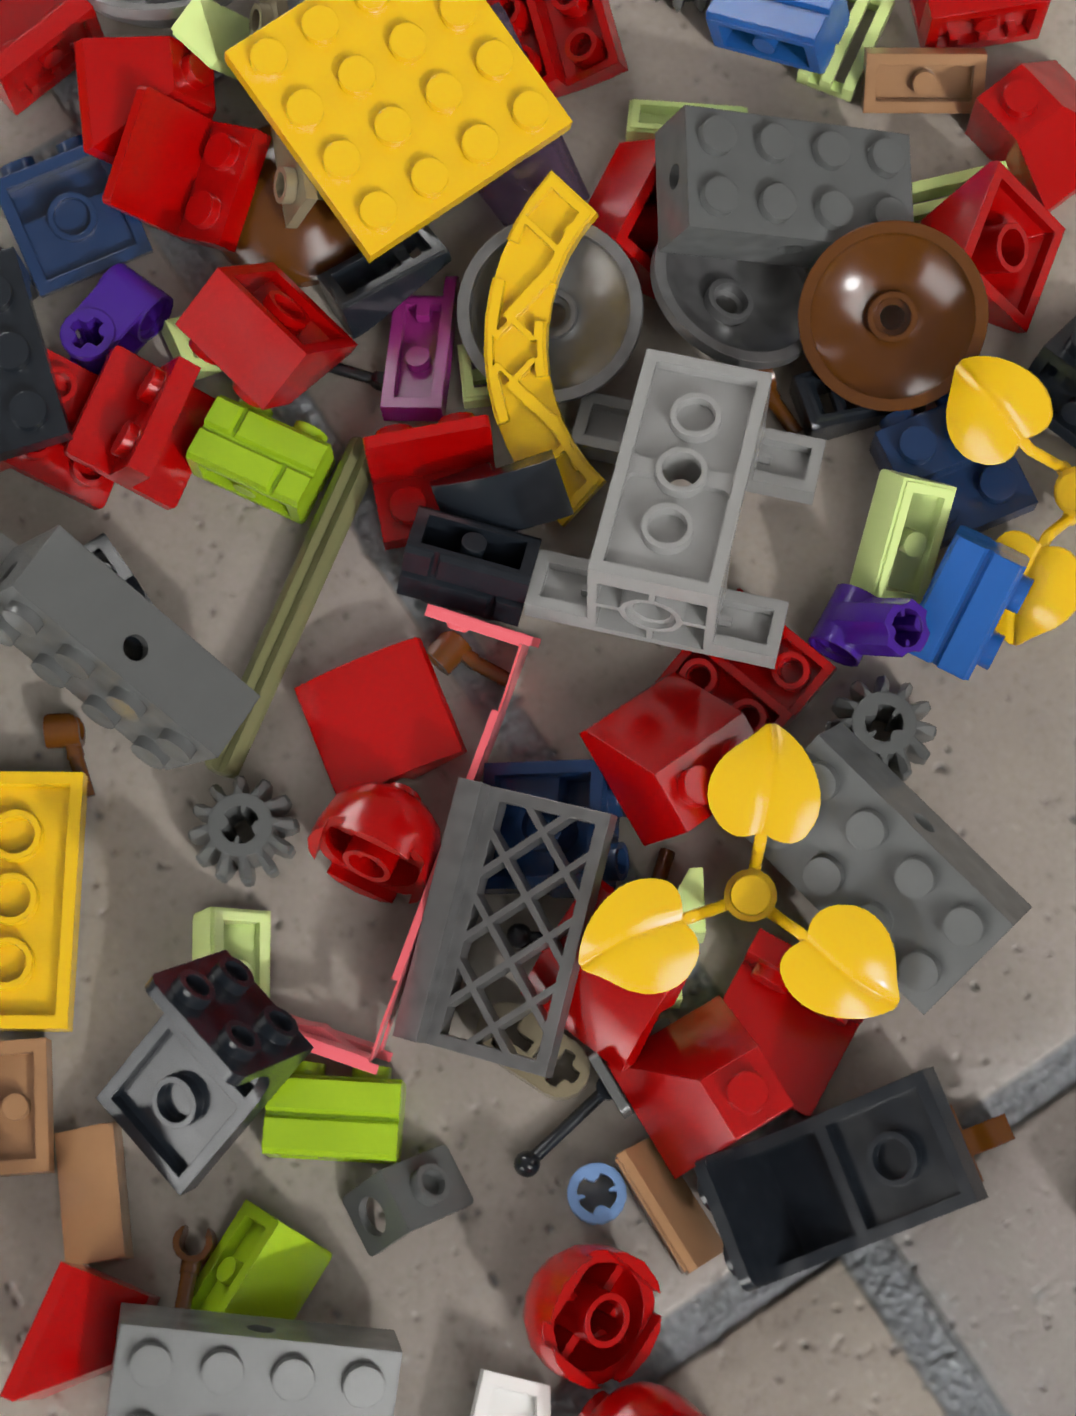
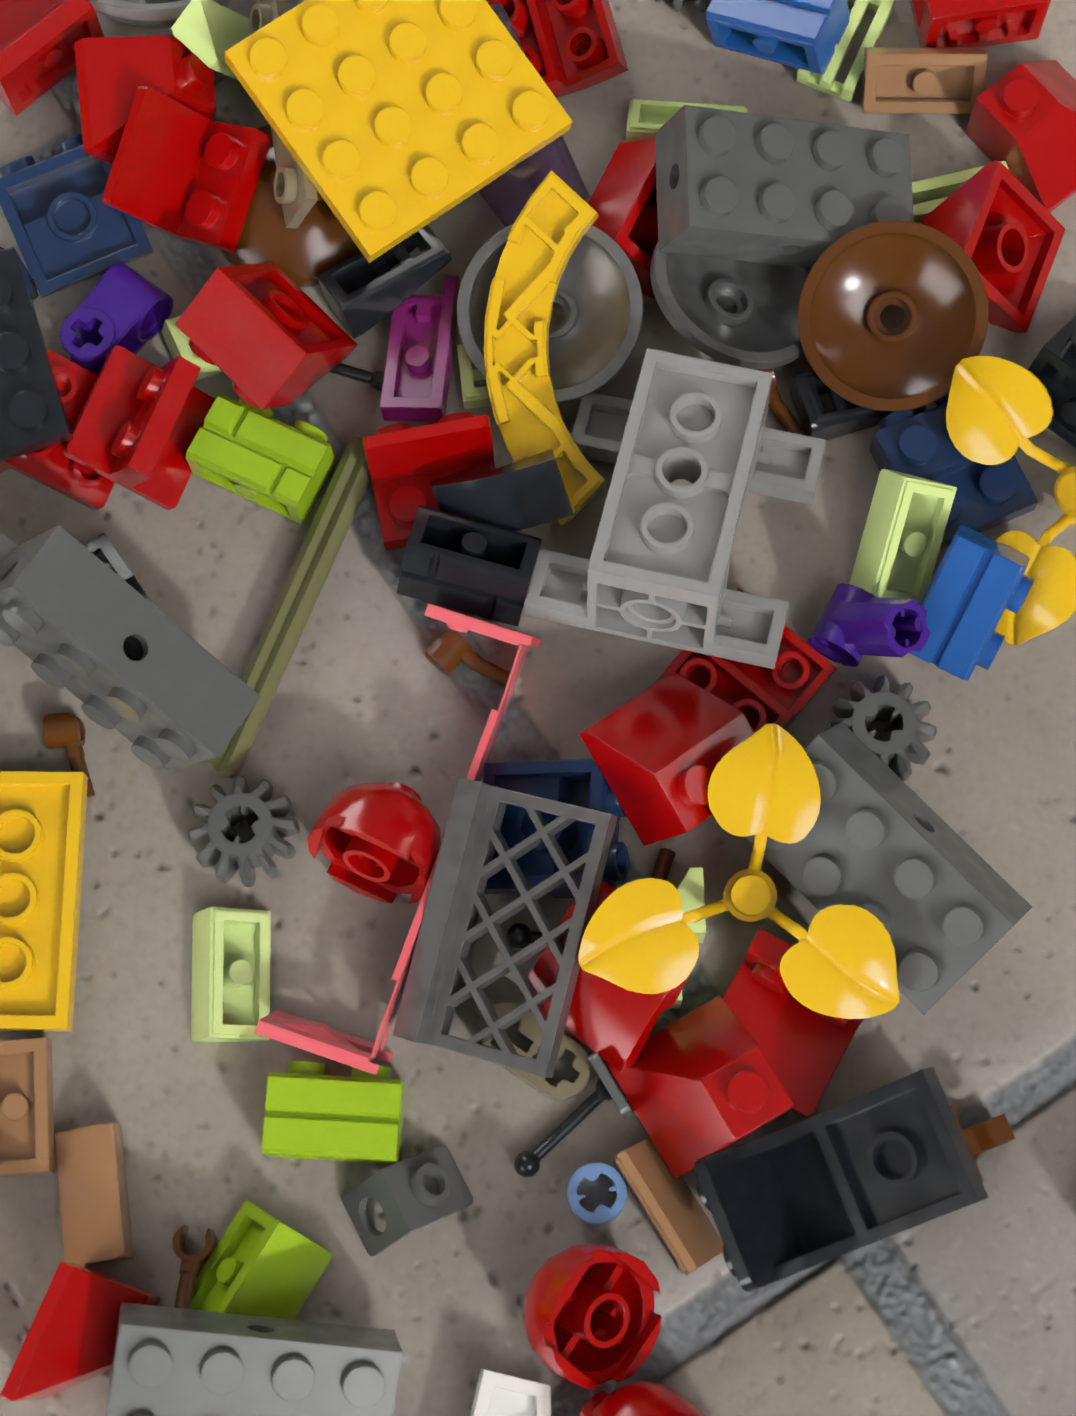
(202, 1066): black bracket -> none
(381, 717): red slope -> none

